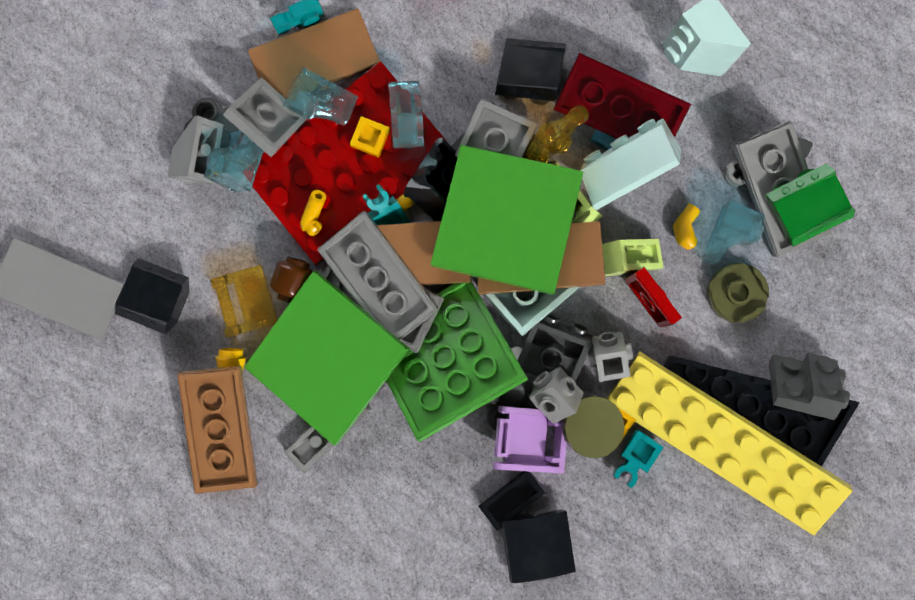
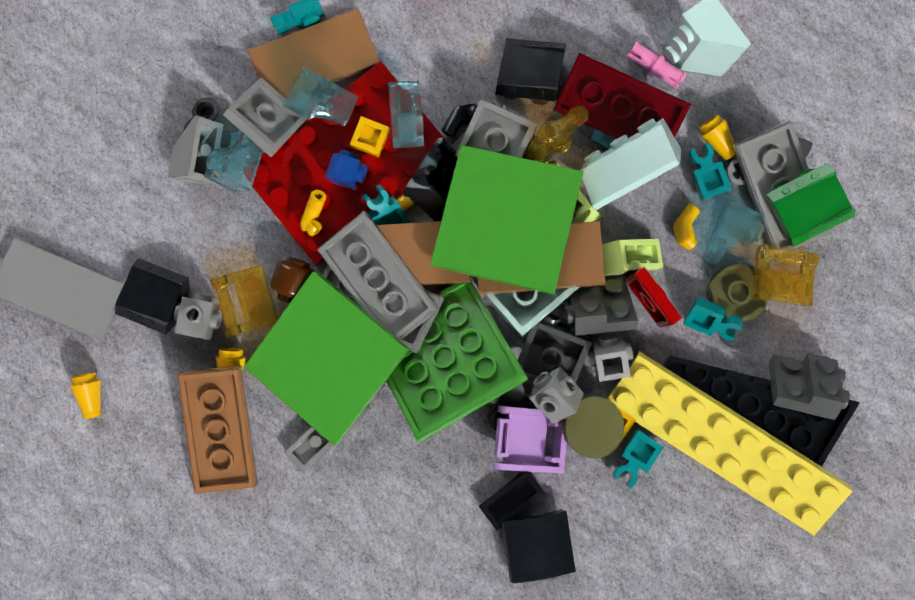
(87, 393): none -> yellow cone
(187, 313): none -> light grey brick
(346, 170): none -> blue plate
(459, 116): none -> black arm
(601, 308): none -> dark grey plate
(656, 65): none -> bright pink pin
(709, 178): none -> teal plate
(709, 317): none -> teal plate
(718, 135): none -> yellow cone
(781, 285): none -> clear yellow plate

